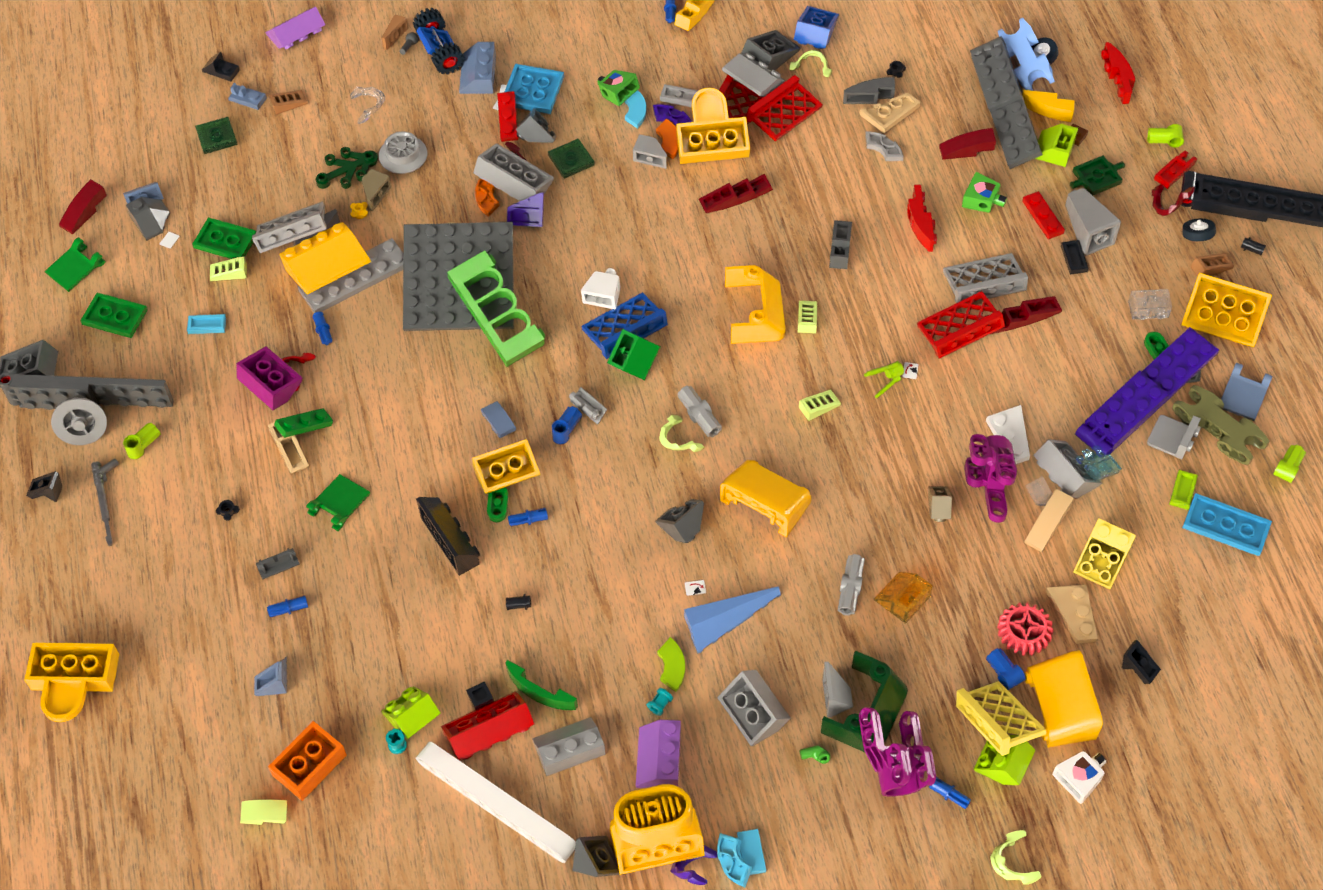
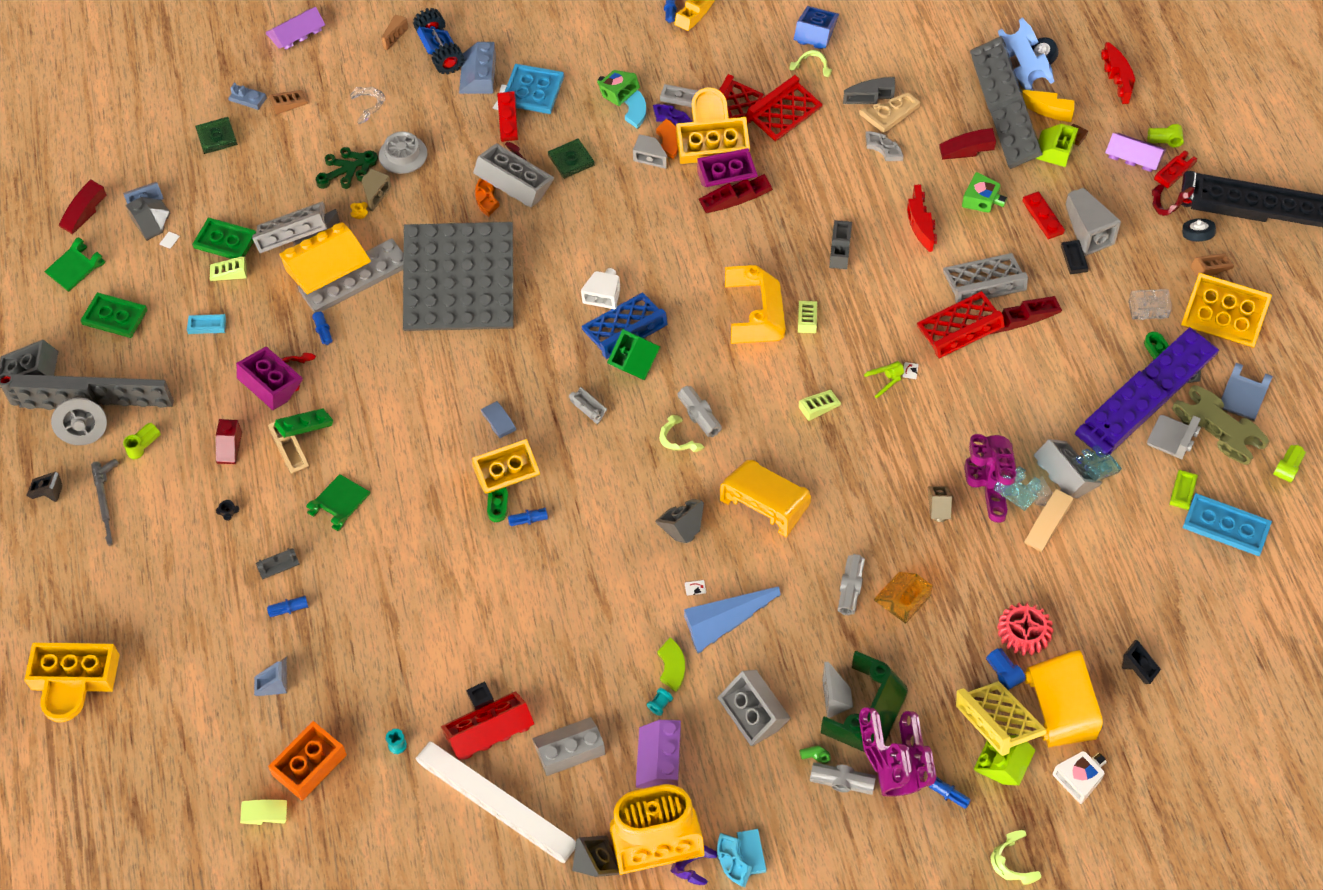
(218, 67): black slope -> none
(227, 441): none -> dark red slope
(411, 39): dark grey bar -> none
(411, 711): lime slope -> none
(448, 534): black slope -> none
(473, 271): fence -> none
(518, 602): black pin -> none
(527, 211): wing -> none
(535, 128): slope -> none
(560, 700): green slope -> none
(564, 426): blue piece -> none
(725, 168): none -> magenta slope
(753, 74): light grey slope -> none
(771, 49): dark grey slope -> none
(842, 778): none -> light grey piece
(896, 69): black plate -> none
(1011, 425): white wing -> none
(1018, 493): none -> clear light blue plate
(1076, 611): tan wing -> none
(1097, 175): dark green plate -> none
(1104, 553): light yellow slope -> none
(1135, 151): none -> slope
(1253, 246): black pin -> none

